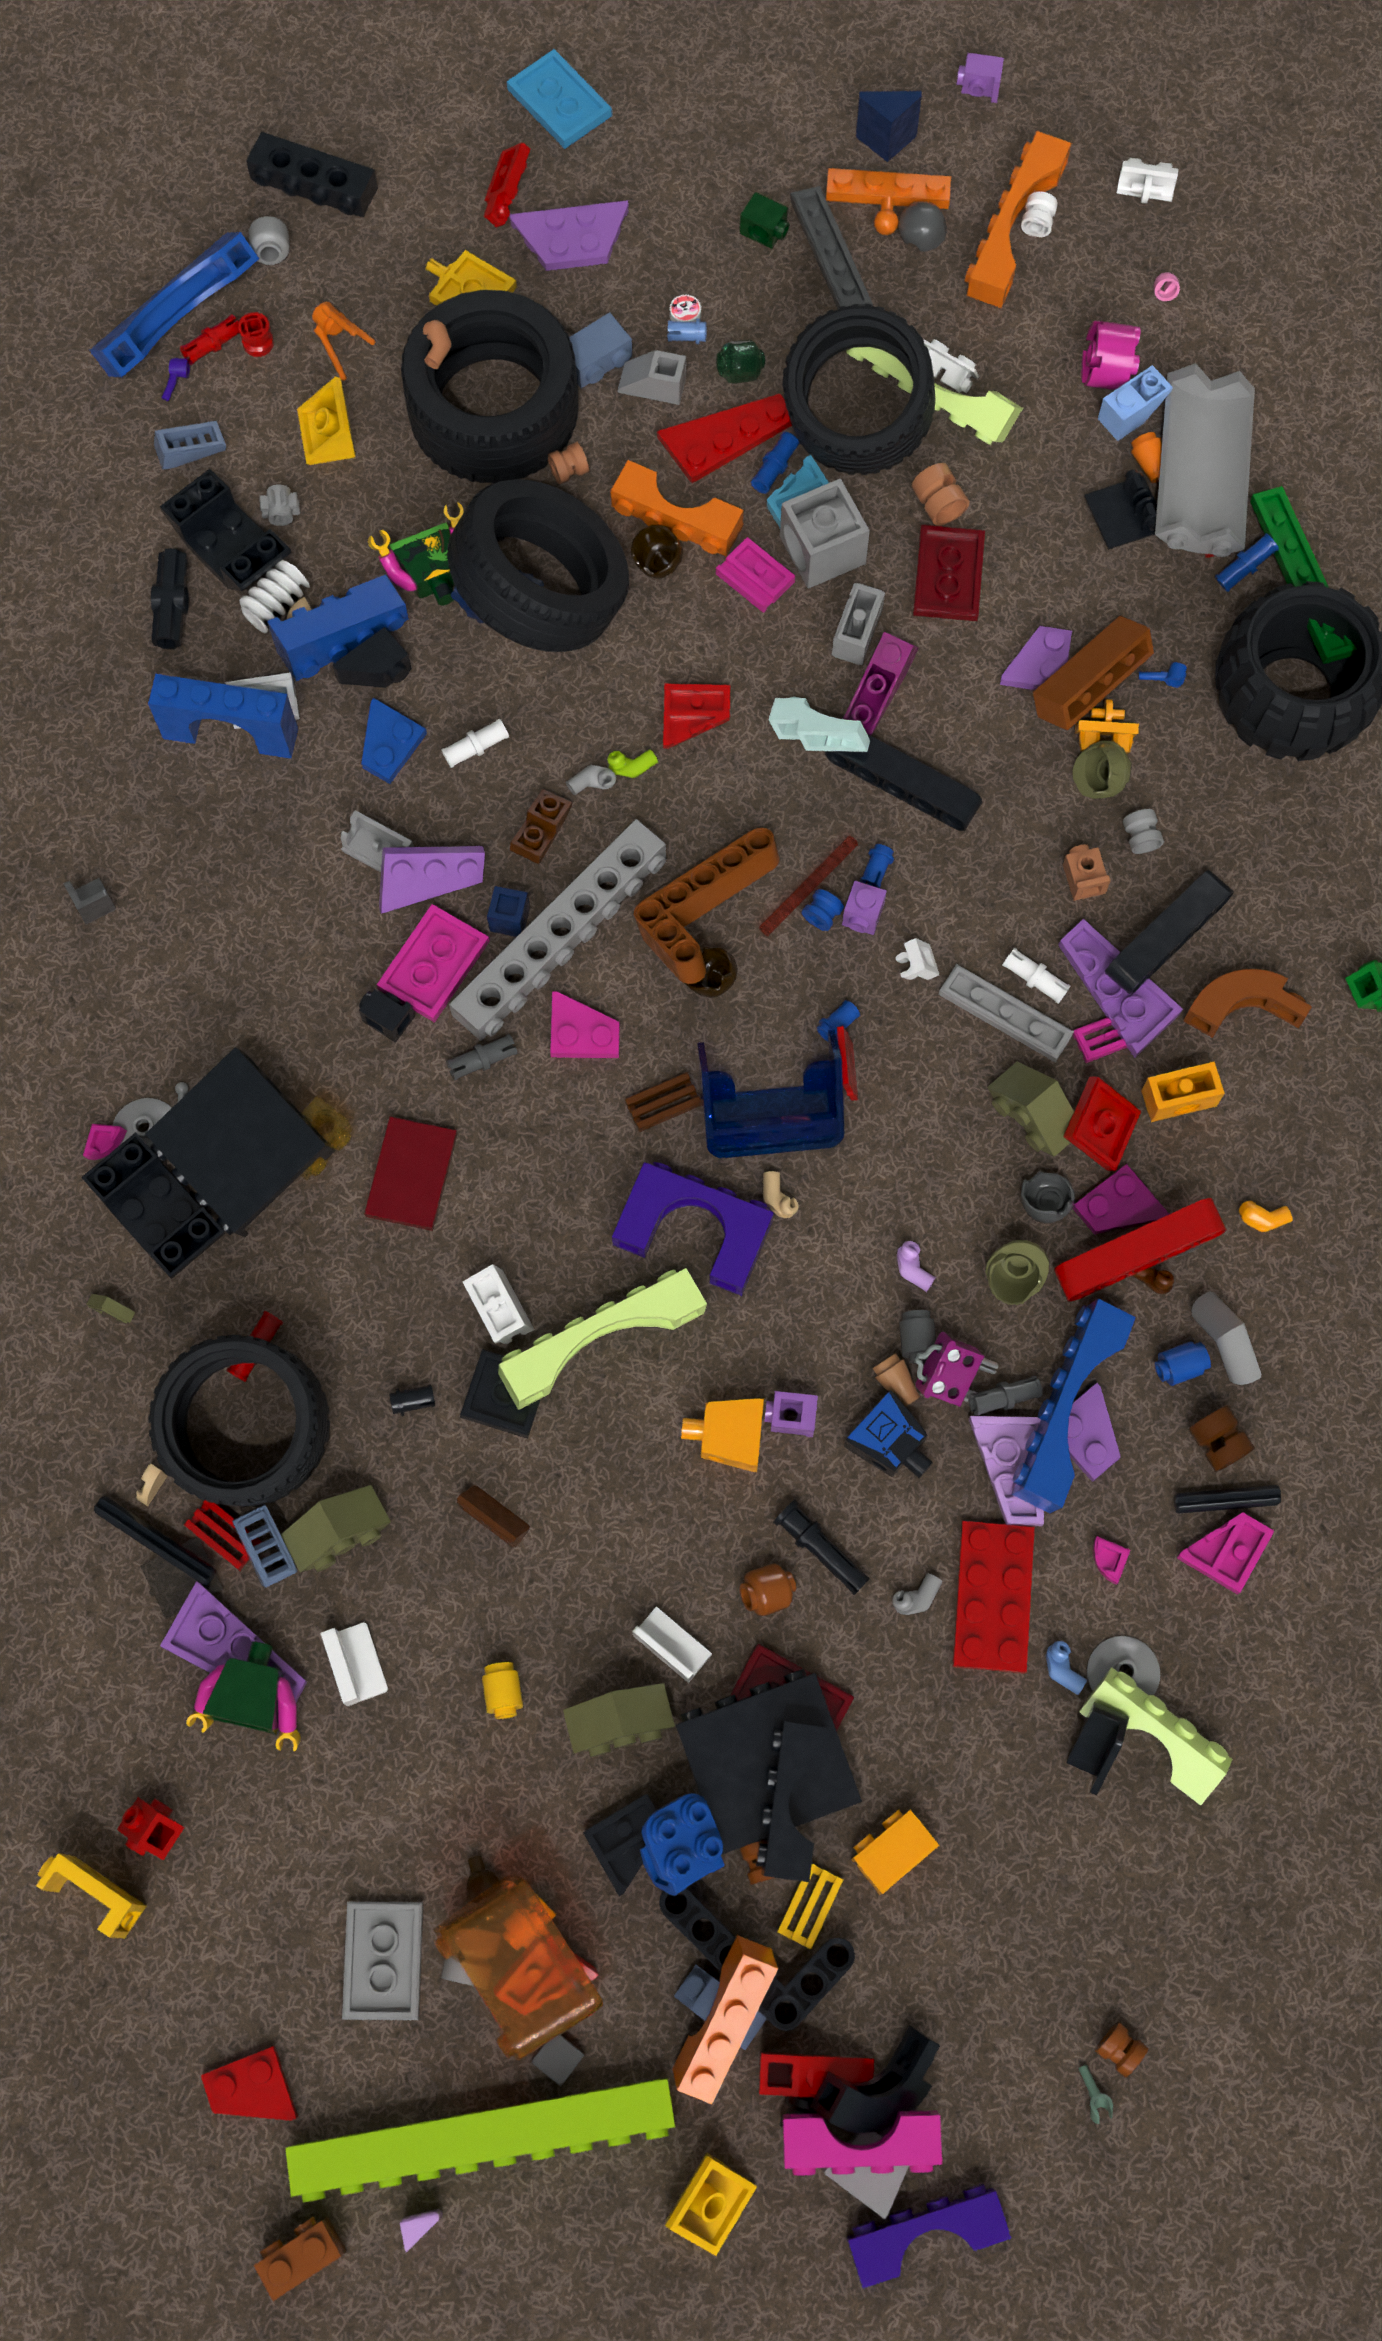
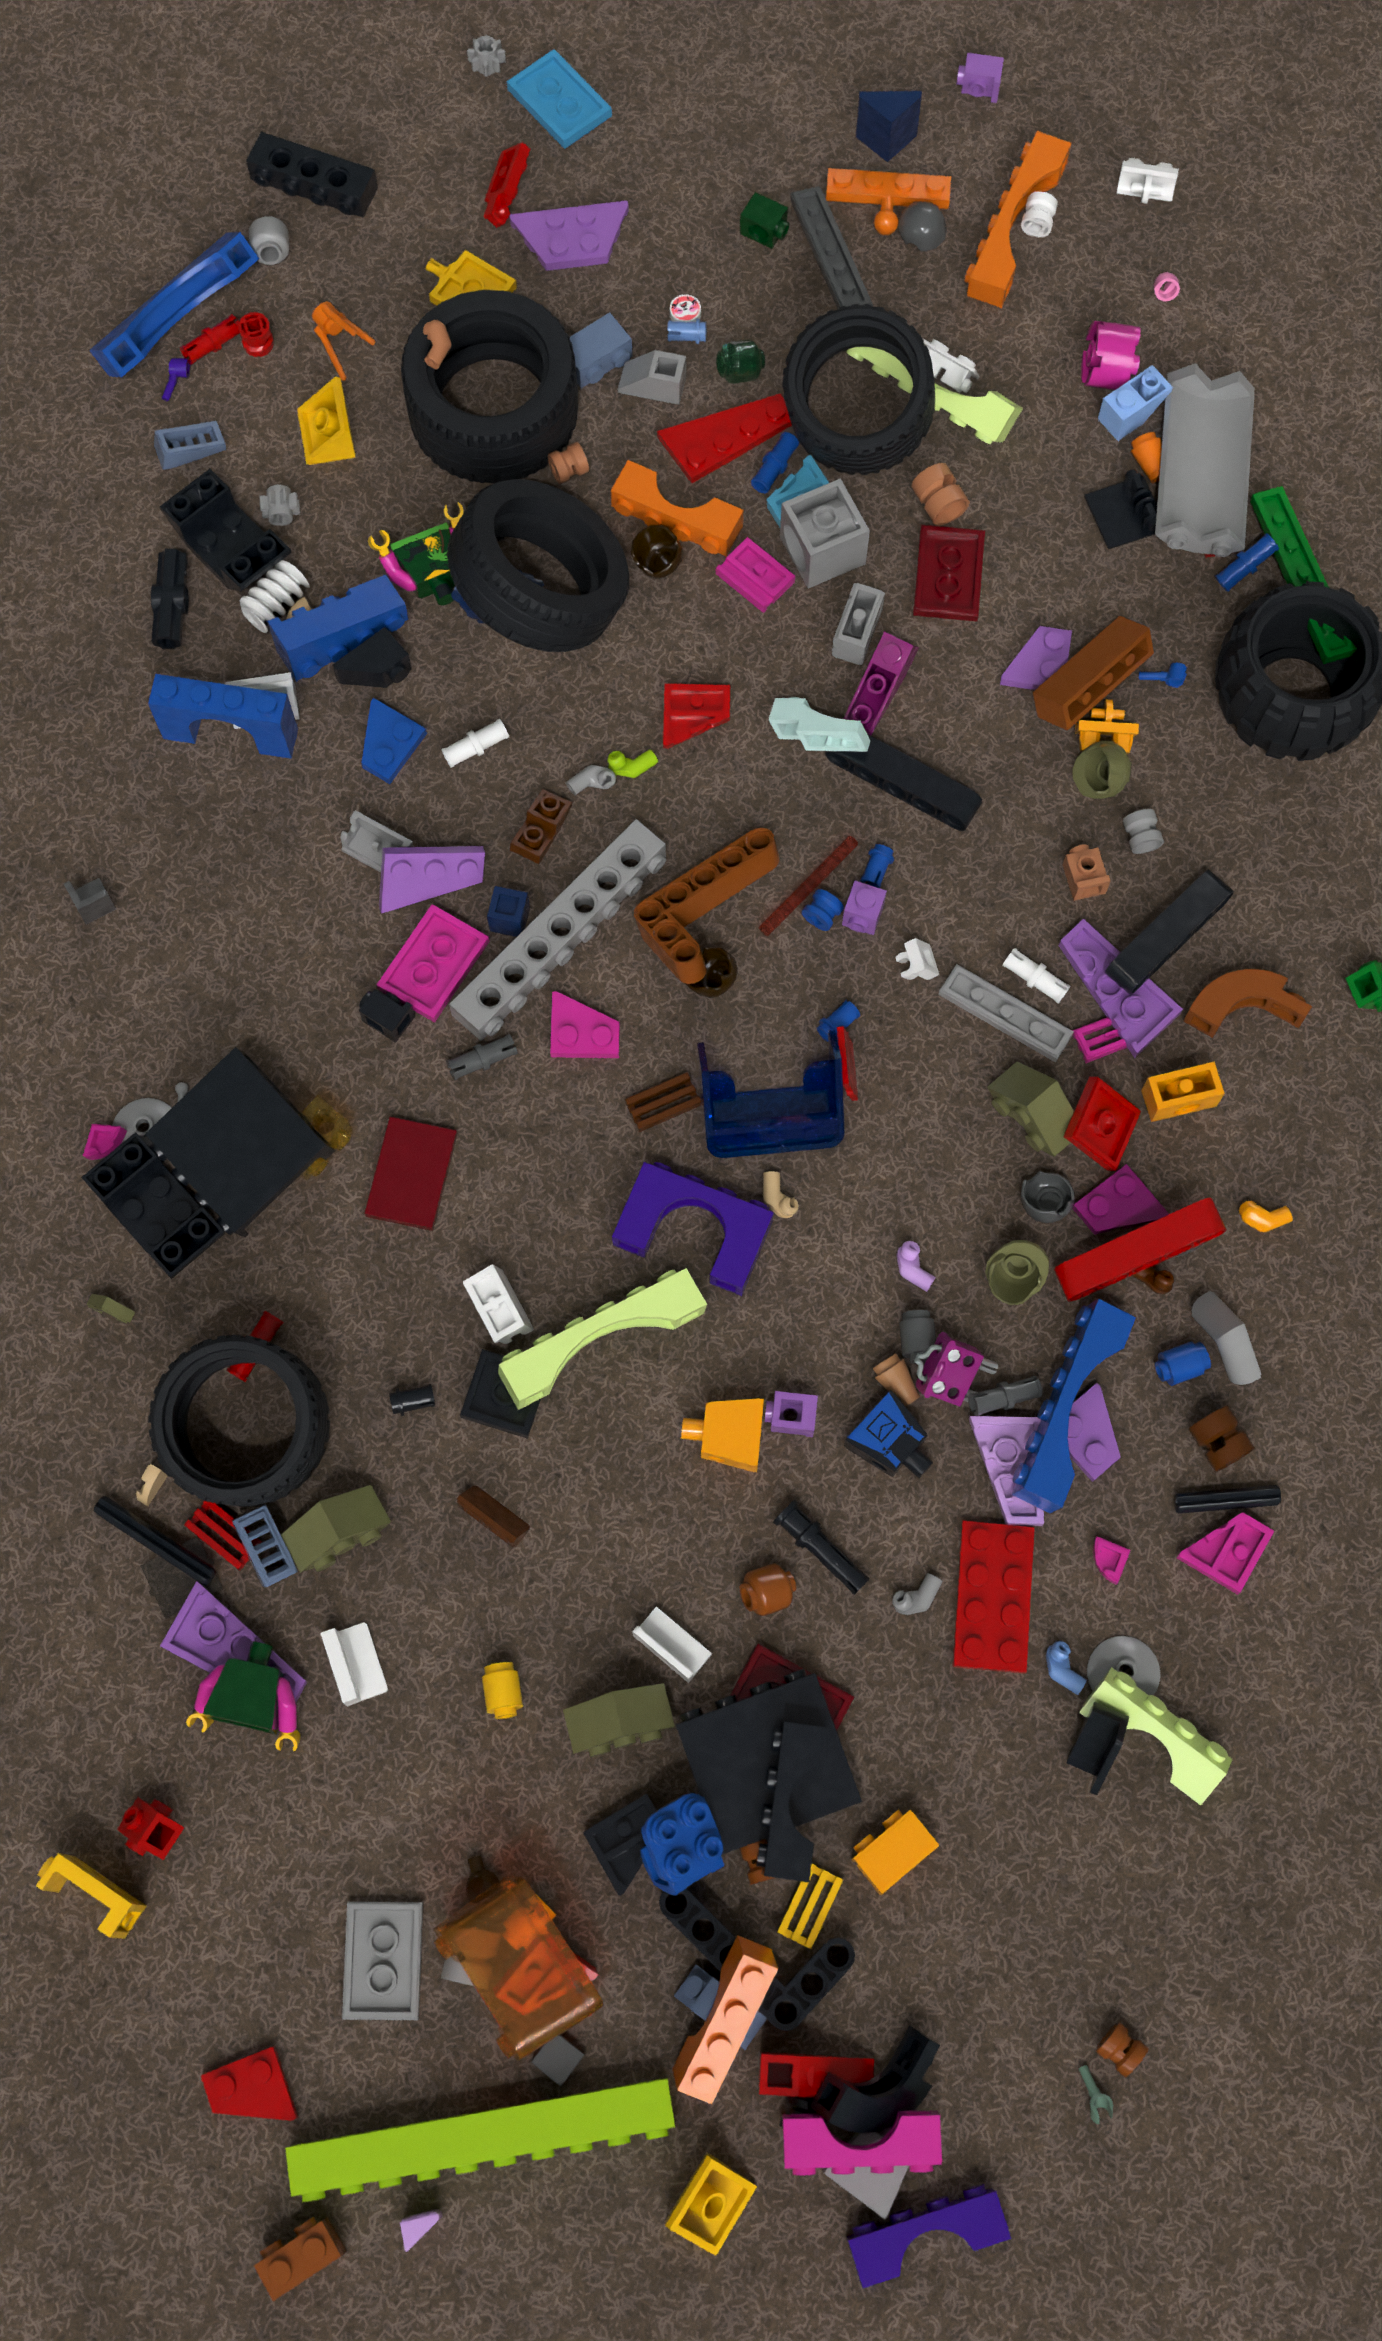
(486, 55): none -> light grey gear

